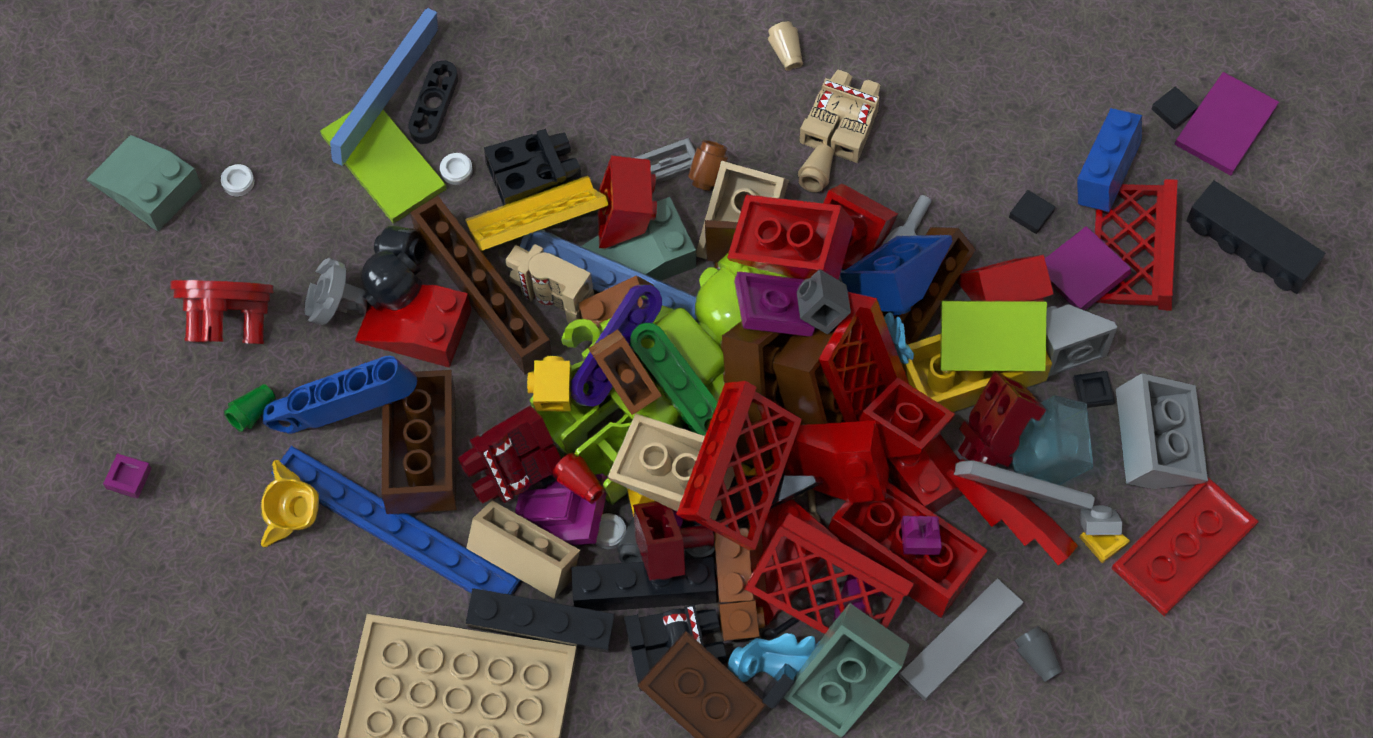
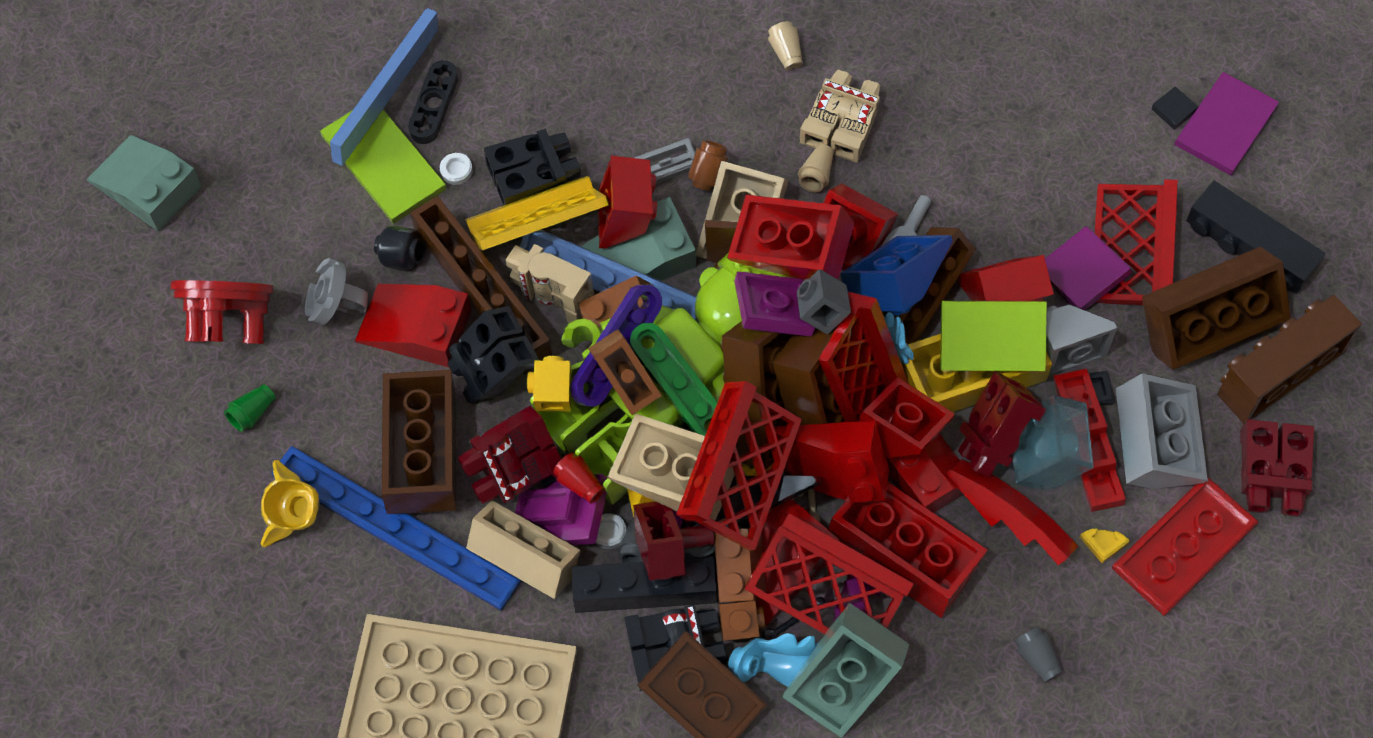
(127, 476): magenta tile -> none
(237, 180): white tile -> none
(341, 395): blue piece -> none
(390, 280): black plant -> none
(491, 354): none -> black hips
(540, 620): black brick -> none
(779, 686): black tile -> none
(921, 535): magenta tile -> none
(961, 639): light grey tile -> none
(1024, 485): light grey tile -> none
(1032, 212): black tile -> none
(1101, 482): none -> red slope
(1101, 521): light grey plate -> none
(1109, 159): blue brick -> none
(1216, 307): none -> reddish brown brick
(1276, 465): none -> dark red hips
(1288, 357): none -> reddish brown brick

